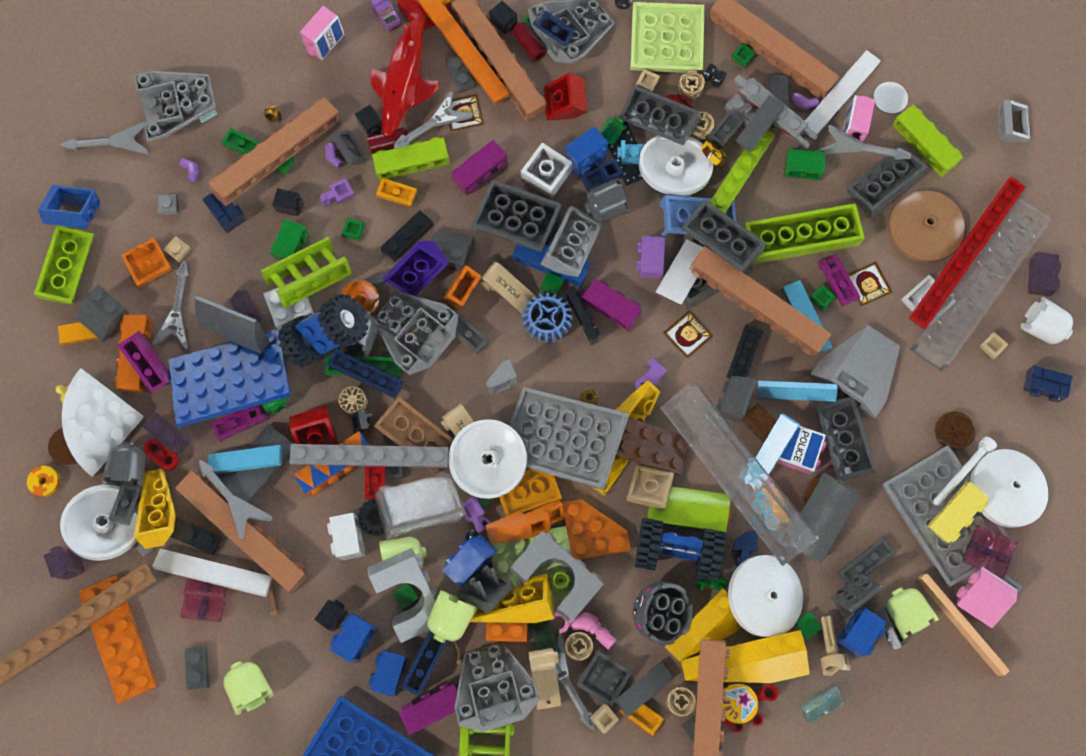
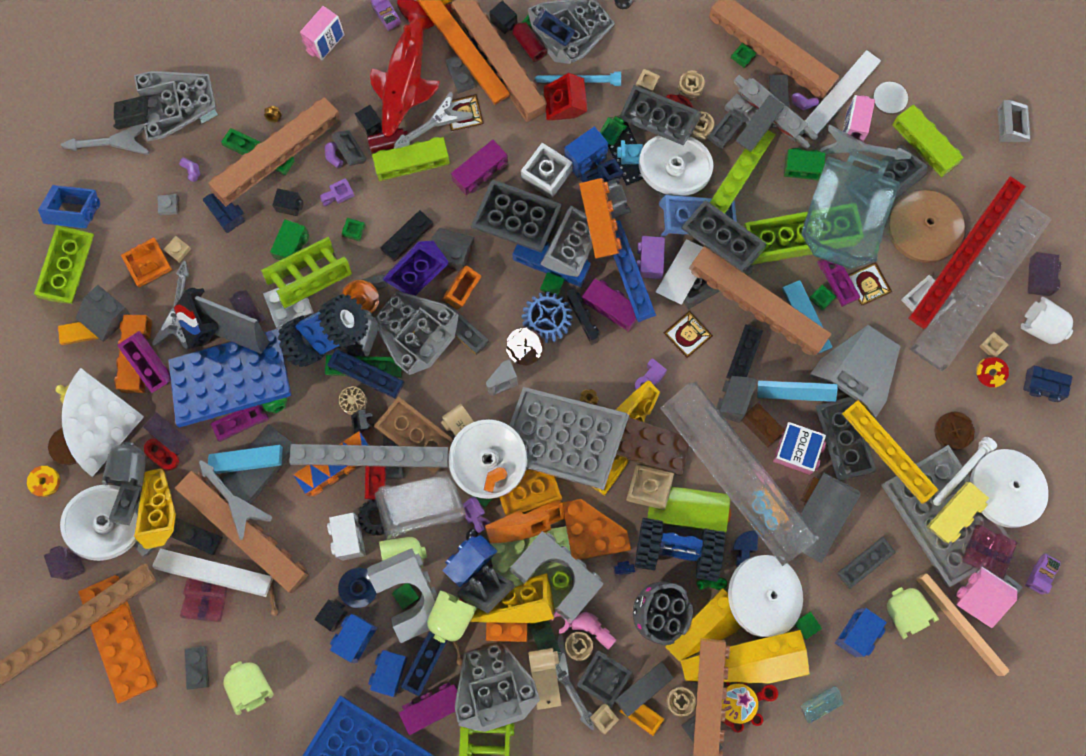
(130, 112): none -> pearl dark grey plate
(193, 331): none -> black panel
(313, 427): red slope -> none
(348, 584): none -> dark blue dish
(396, 192): light orange plate -> none
(493, 477): none -> orange arm
(510, 288): tan door -> none
(525, 346): none -> tile
(599, 218): none -> orange brick
(613, 78): none -> medium azure piece
(624, 568): none -> clear blue plate
(632, 278): none -> blue plate
(667, 37): yellowish green plate -> none
(714, 76): black wheel -> none
(714, 153): piece -> none
(776, 442): tile -> none
(834, 660): tan piece -> none
(849, 211): none -> clear light blue windscreen
(855, 594): dark grey bracket -> none
(890, 452): none -> yellow plate
(893, 635): dark grey plate -> none
(998, 378): none -> red piece
(1043, 574): none -> medium lavender leg

